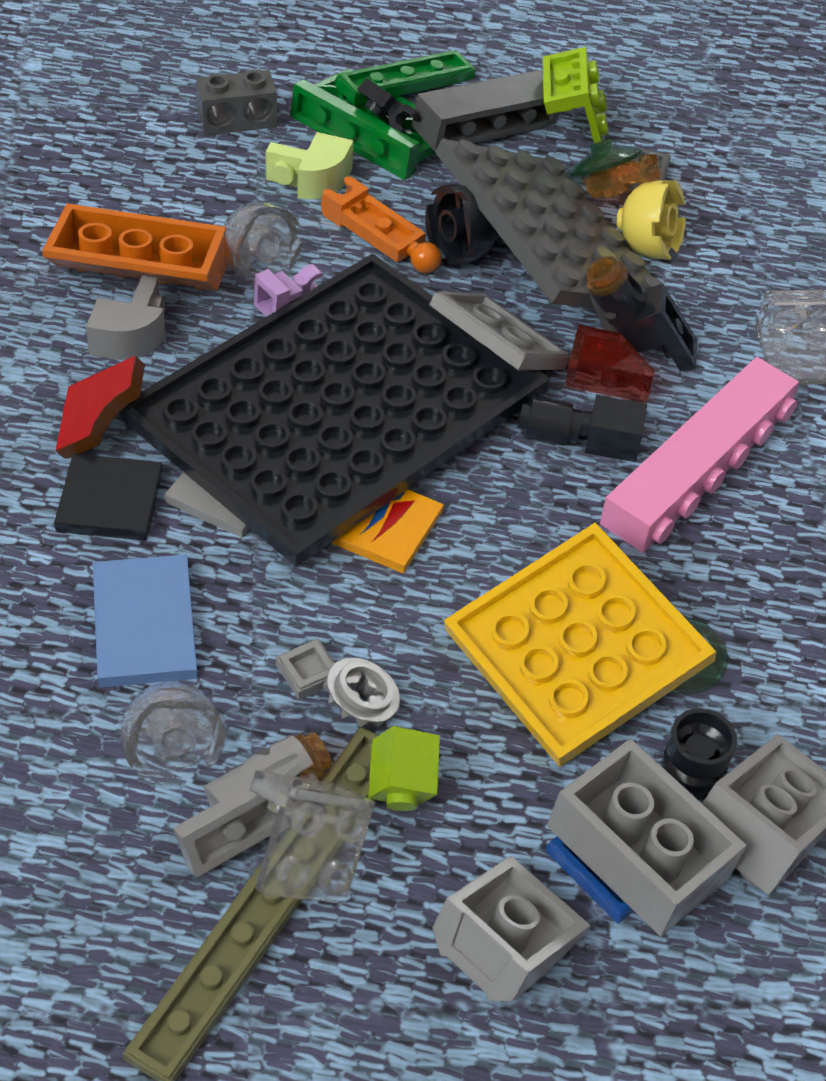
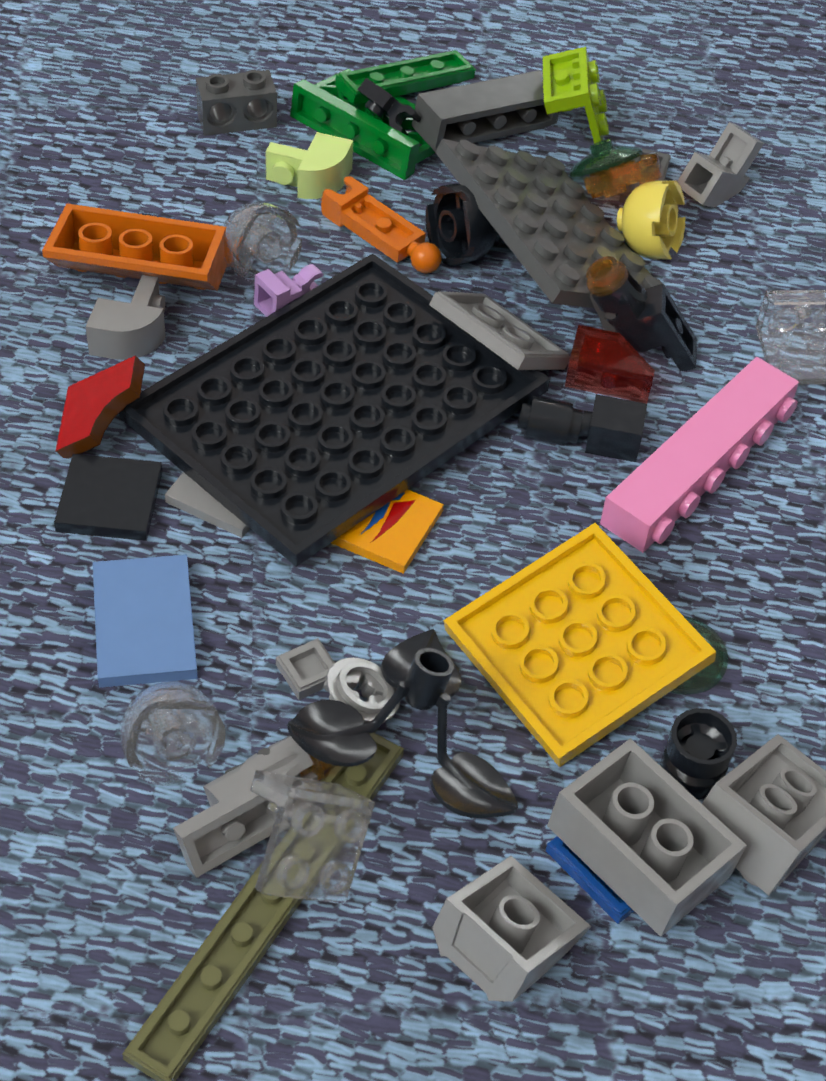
(404, 768): lime brick -> none
(426, 679): none -> black plant
(722, 173): none -> light grey brick

